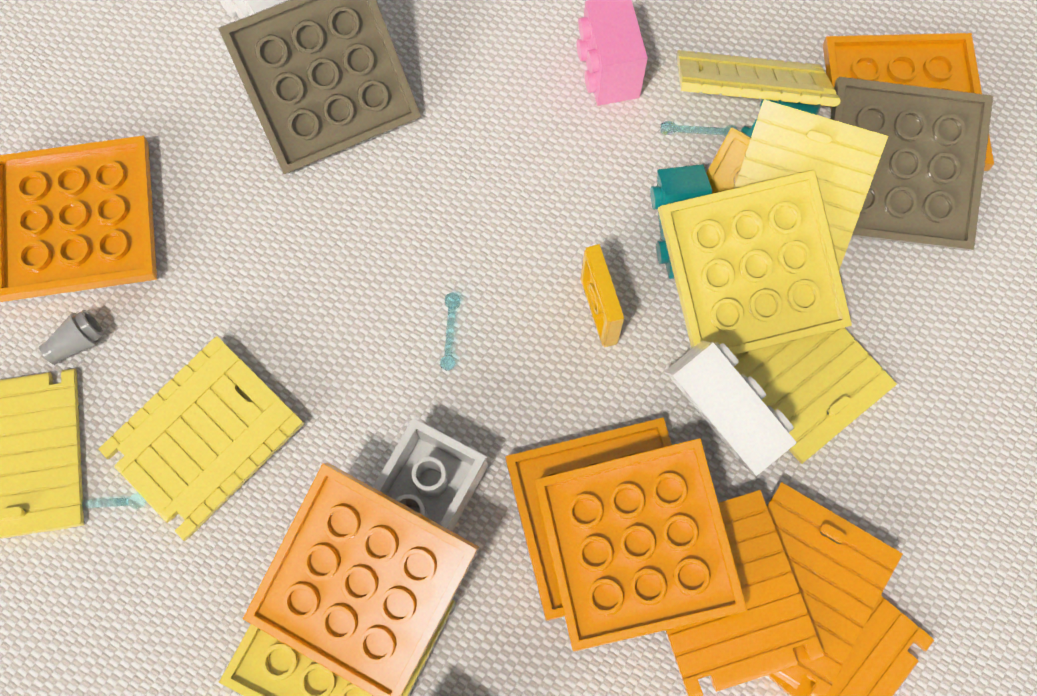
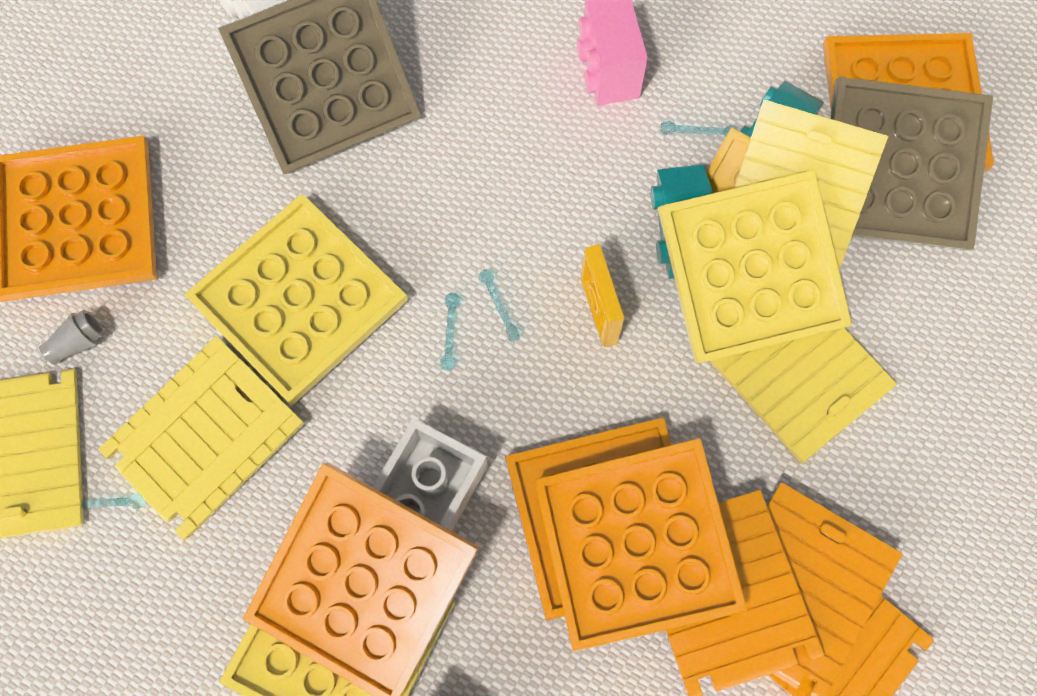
(296, 298): none -> light yellow plate
(486, 277): none -> clear light blue hinge
(732, 405): white brick -> none
(755, 78): light yellow door -> none

